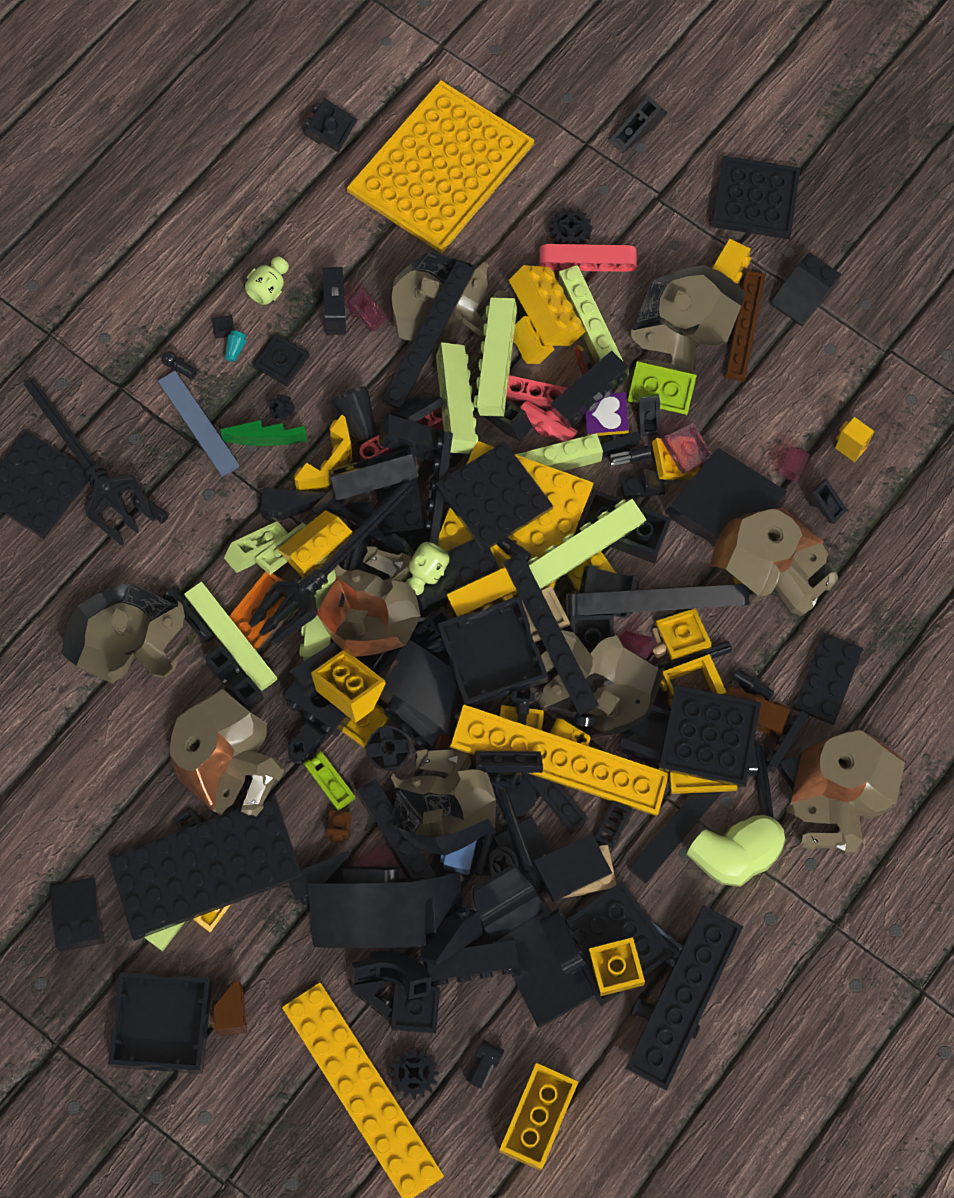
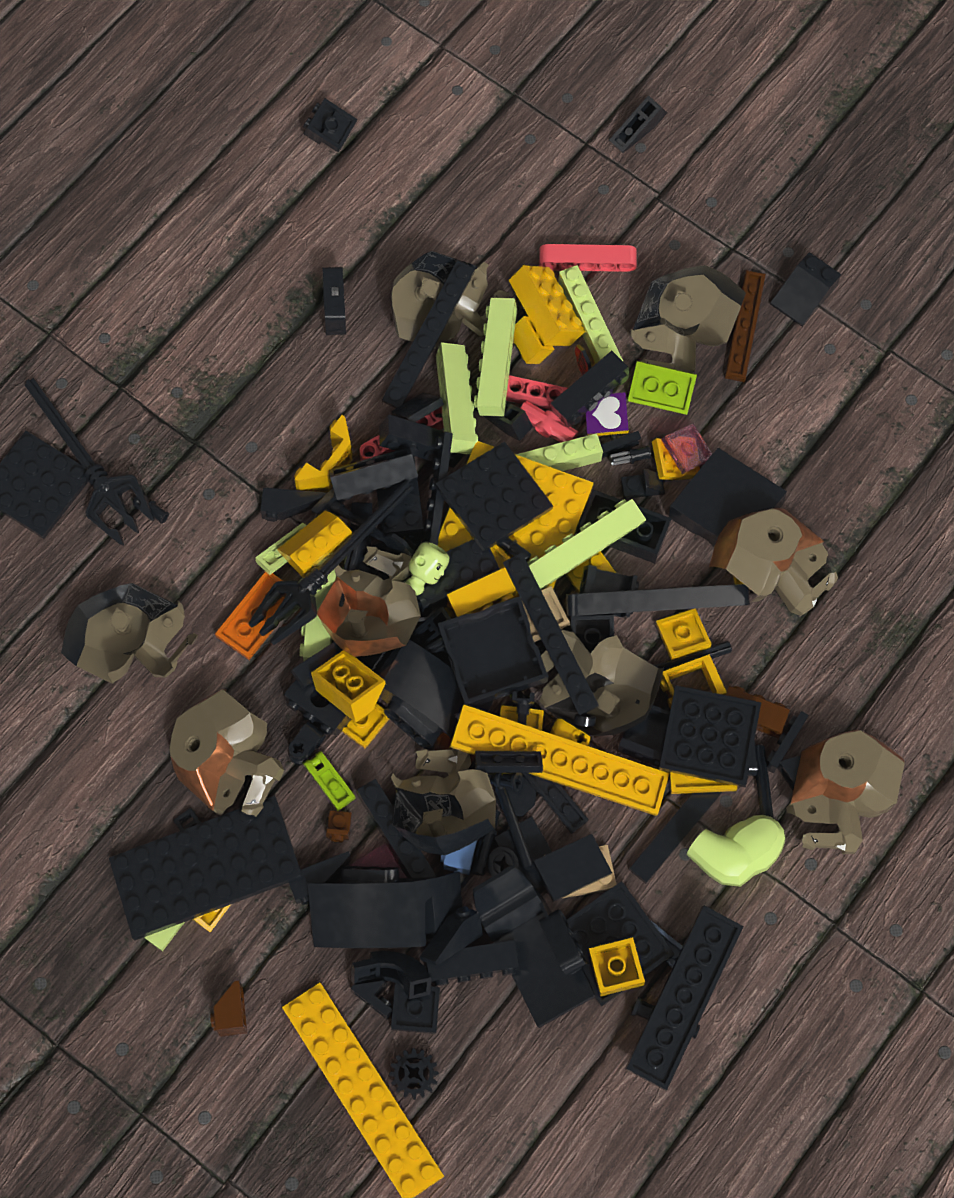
(76, 915): black slope -> none
(160, 1023): black tile -> none
(170, 359): black pin -> none
(190, 616): black pin -> none
(198, 424): sand blue tile -> none
(223, 326): black tile -> none
(229, 674): black arch -> none
(230, 636): yellowish green tile -> none
(234, 345): teal cone -> none
(243, 551): yellowish green slope -> none
(255, 435): green slope -> none
(266, 281): yellowish green piece -> none
(281, 360): black tile -> none
(281, 407): black gear -> none
(358, 413): black cone -> none
(366, 309): clear pink slope -> none
(397, 757): black cylinder -> none
(440, 166): yellow plate -> none
(486, 1060): black piece -> none
(538, 1117): yellow brick -> none
(570, 227): black gear -> none
(611, 843): black slope -> none
(638, 644): clear pink slope -> none
(649, 414): black slope -> none
(659, 649): tan hand -> none
(733, 260): yellow brick -> none
(753, 684): black axle -> none
(756, 197): black plate -> none
(794, 464): clear pink brick -> none
(828, 501): black slope -> none
(828, 678): black plate -> none
(853, 439): yellow brick -> none

